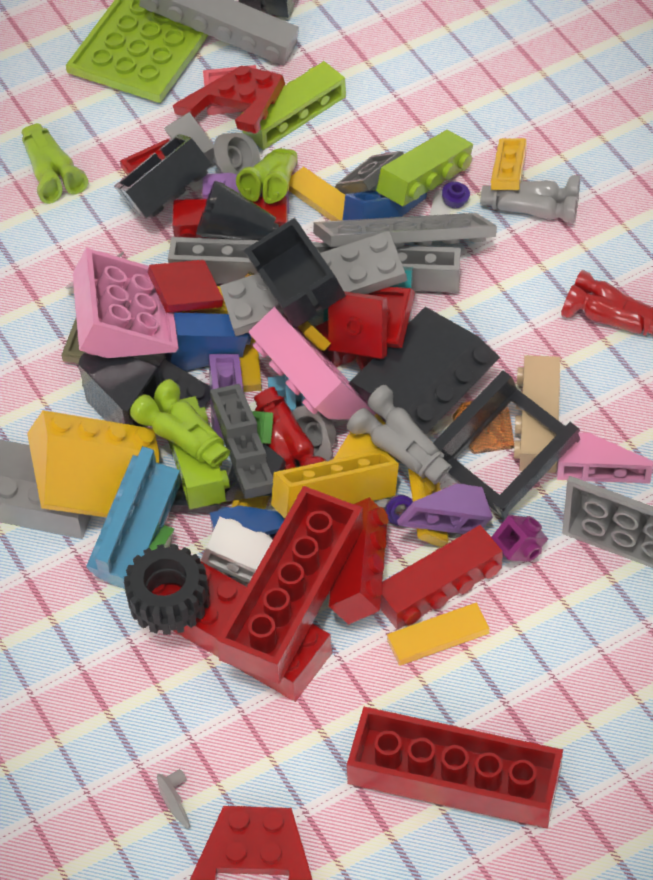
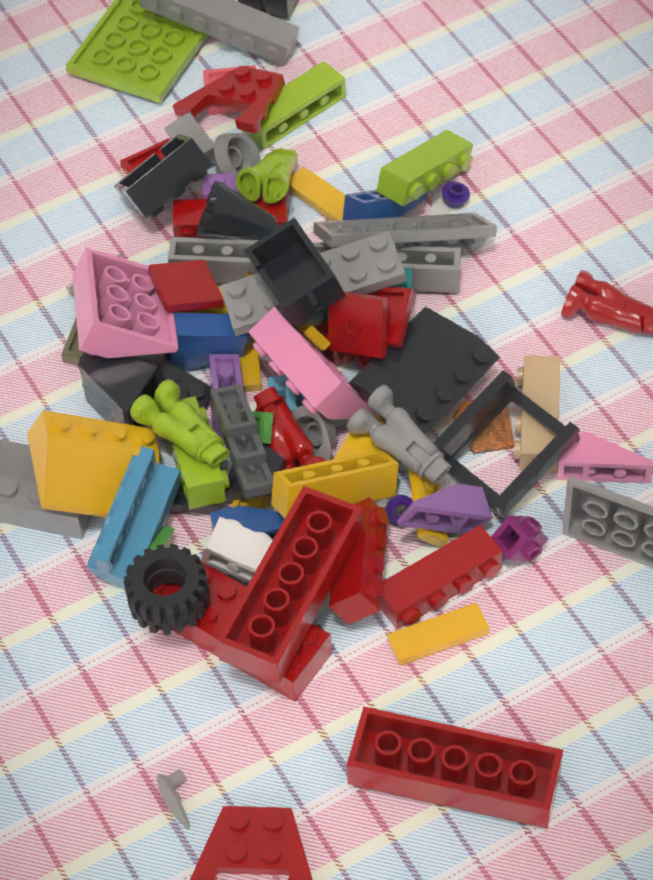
(50, 160): lime piece -> none
(366, 174): dark grey plate -> none
(509, 164): yellow tile -> none
(537, 199): light grey piece -> none

